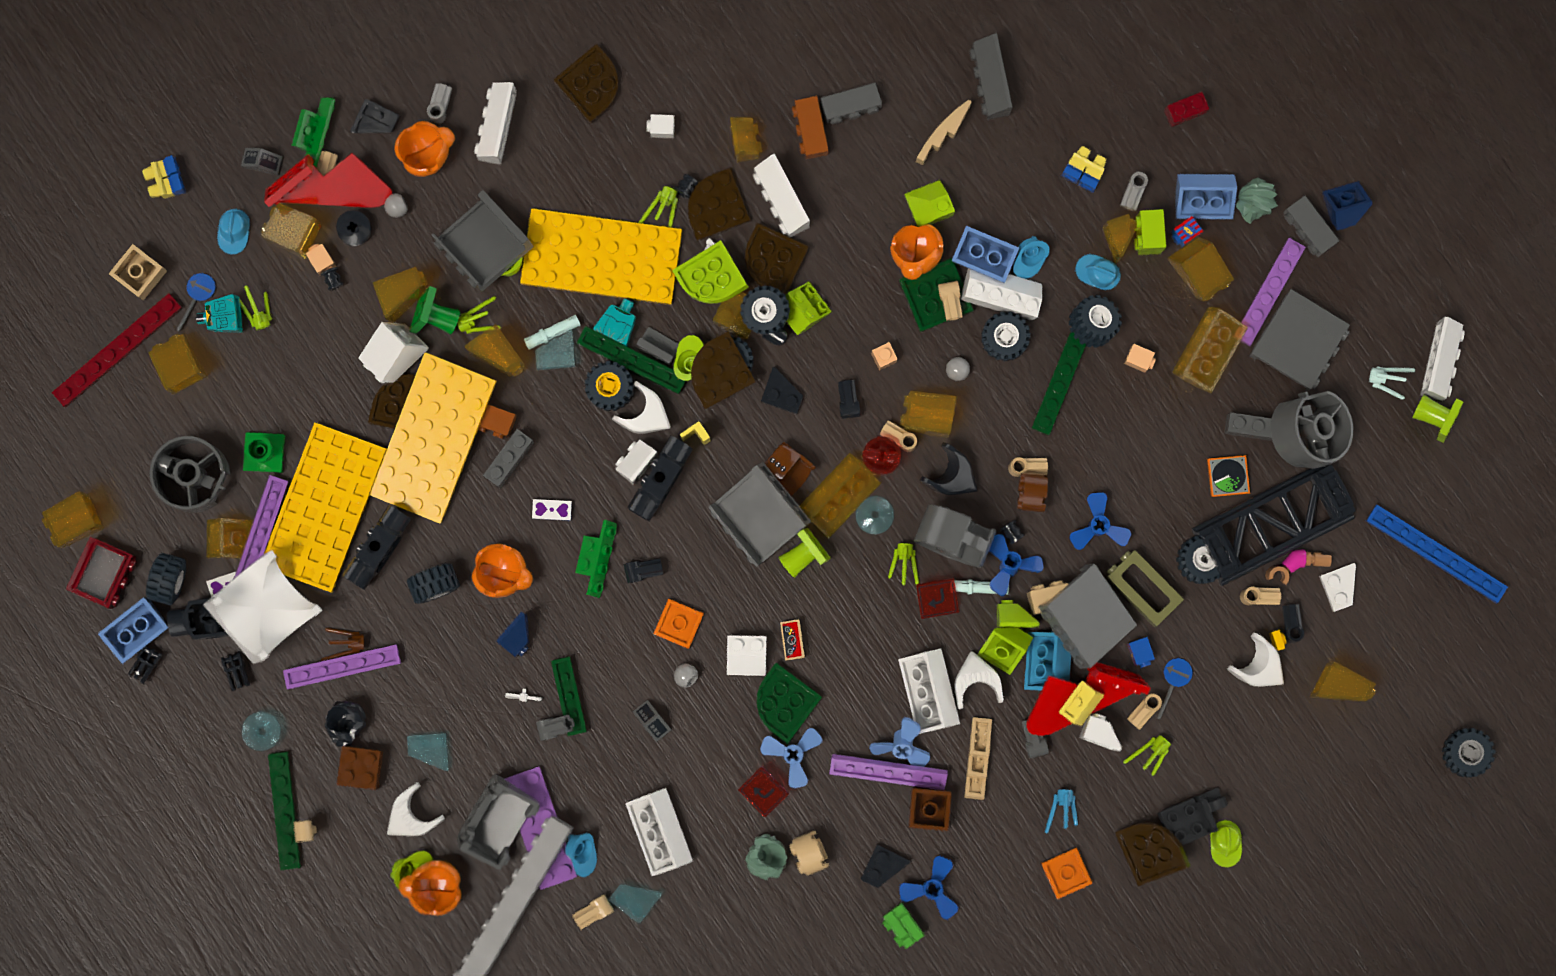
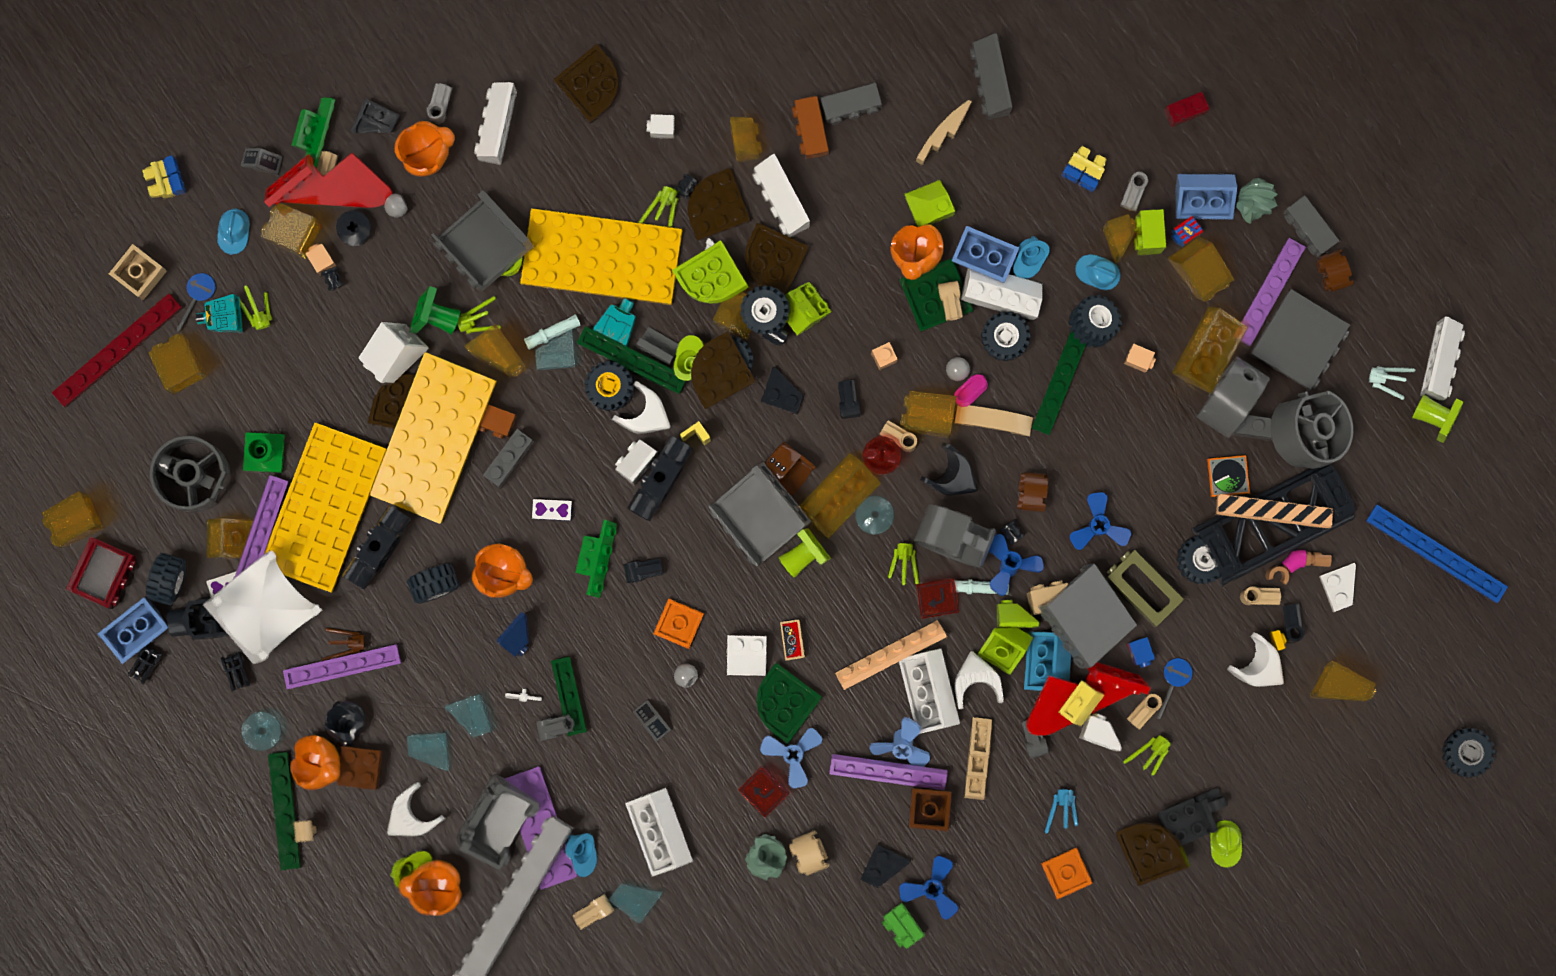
(315, 763): none -> orange piece
(400, 292): clear yellow slope -> none
(471, 715): none -> clear light blue wing
(890, 654): none -> light nougat plate
(970, 390): none -> dark pink tile
(994, 419): none -> tan slope
(1030, 465): tan piece -> none
(1233, 397): none -> dark grey animal
(1274, 511): none -> tile
(1335, 271): none -> reddish brown brick
(1346, 204): dark blue slope -> none

